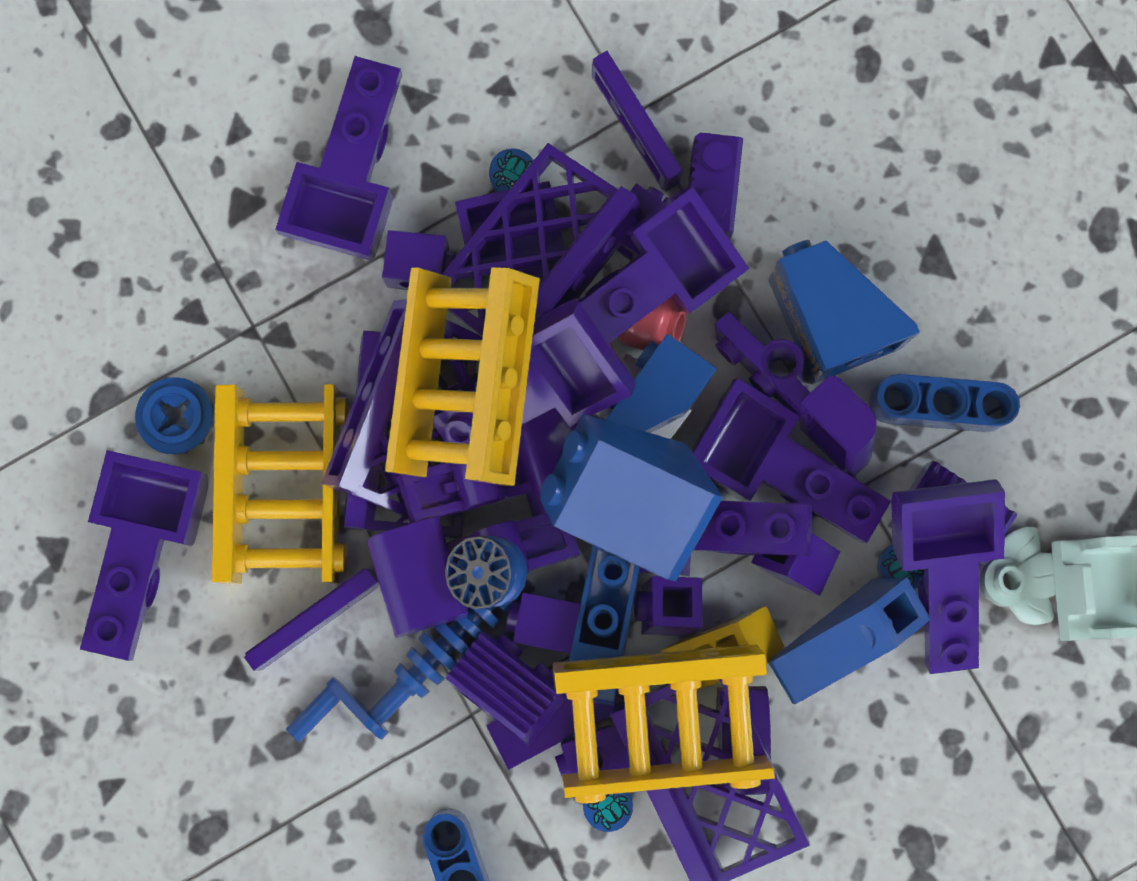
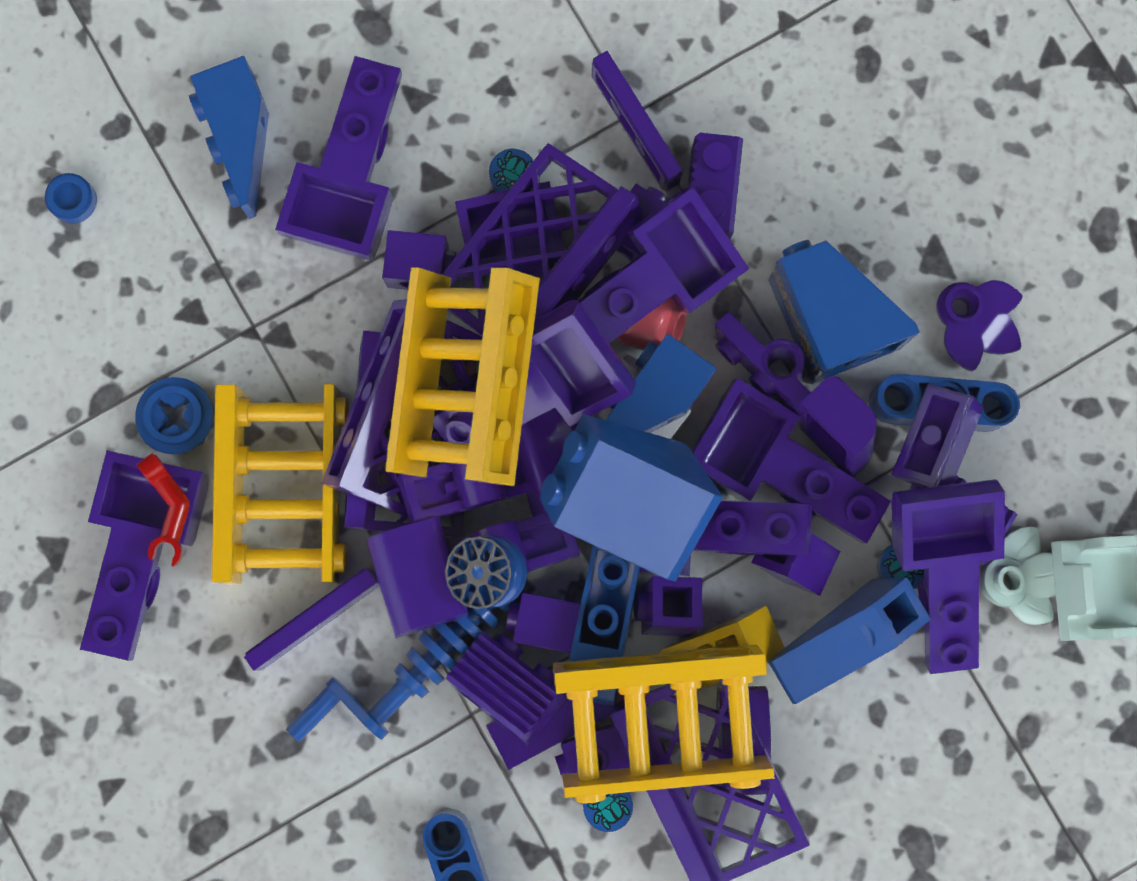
(70, 198): none -> blue tile
(178, 505): none -> red arm
(238, 123): none -> blue slope
(937, 438): none -> dark purple slope
(984, 326): none -> dark purple plate

